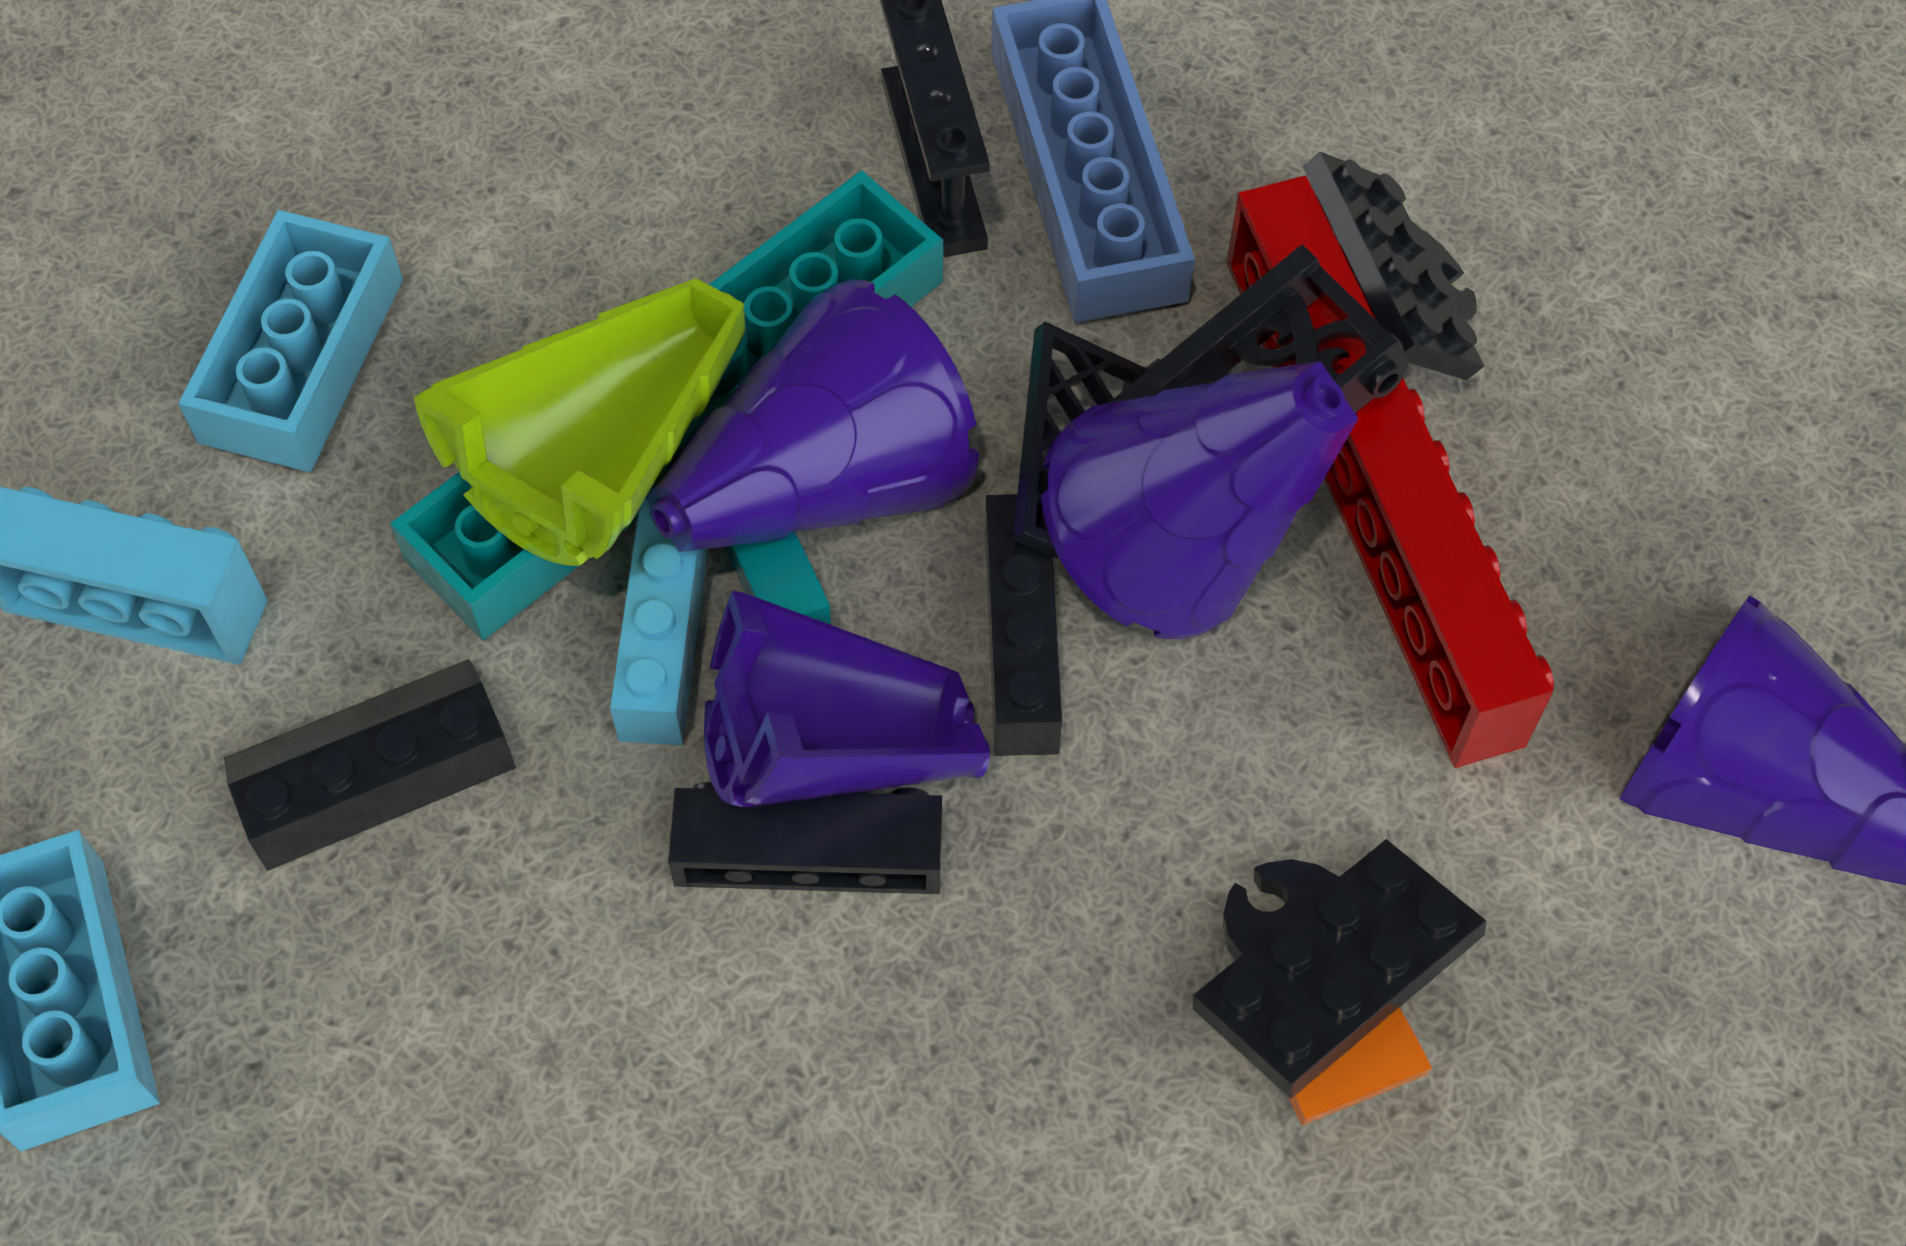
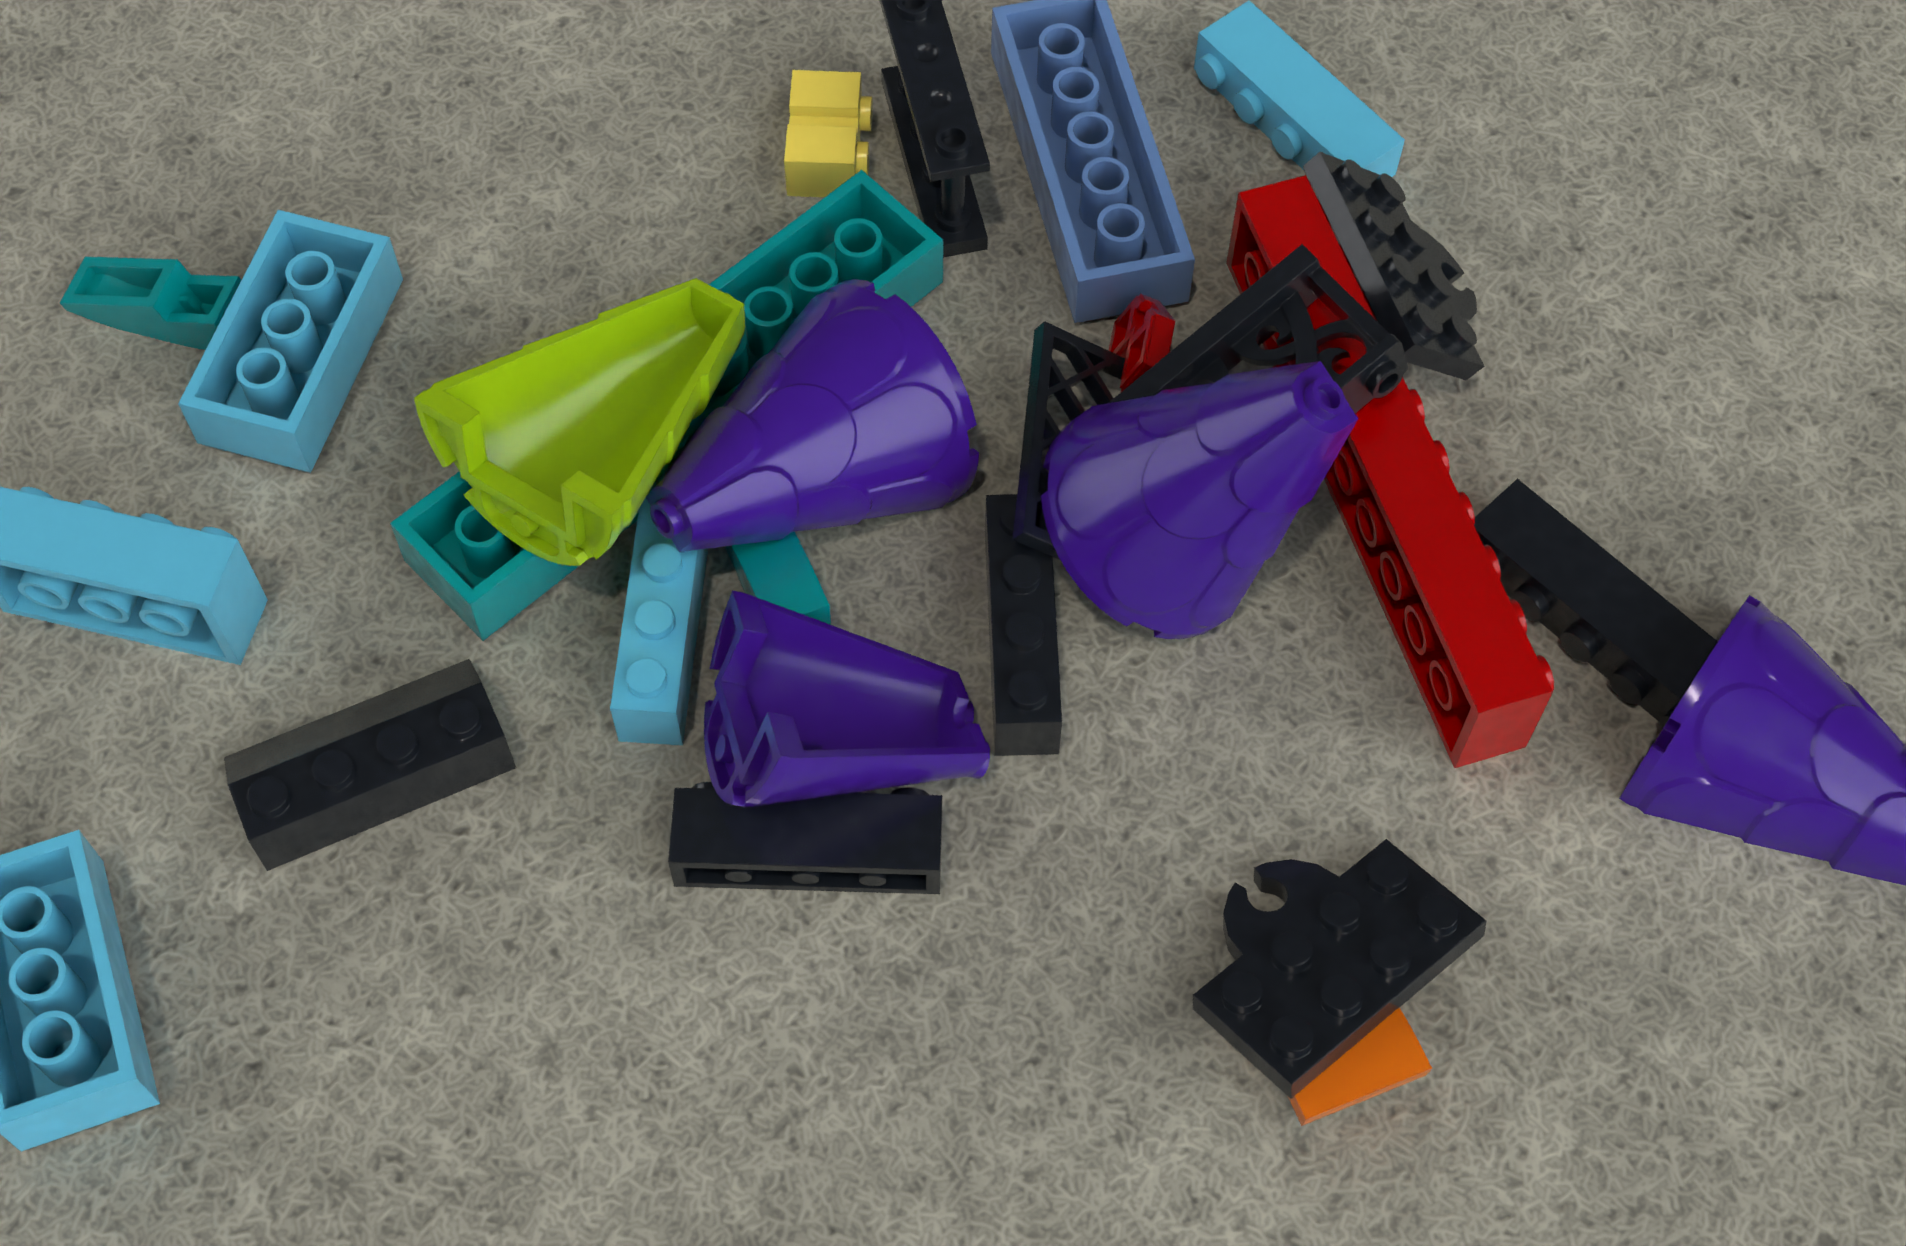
(151, 298): none -> teal slope
(825, 131): none -> light yellow brick
(1141, 337): none -> red tile
(1291, 94): none -> medium azure brick
(1593, 602): none -> black brick

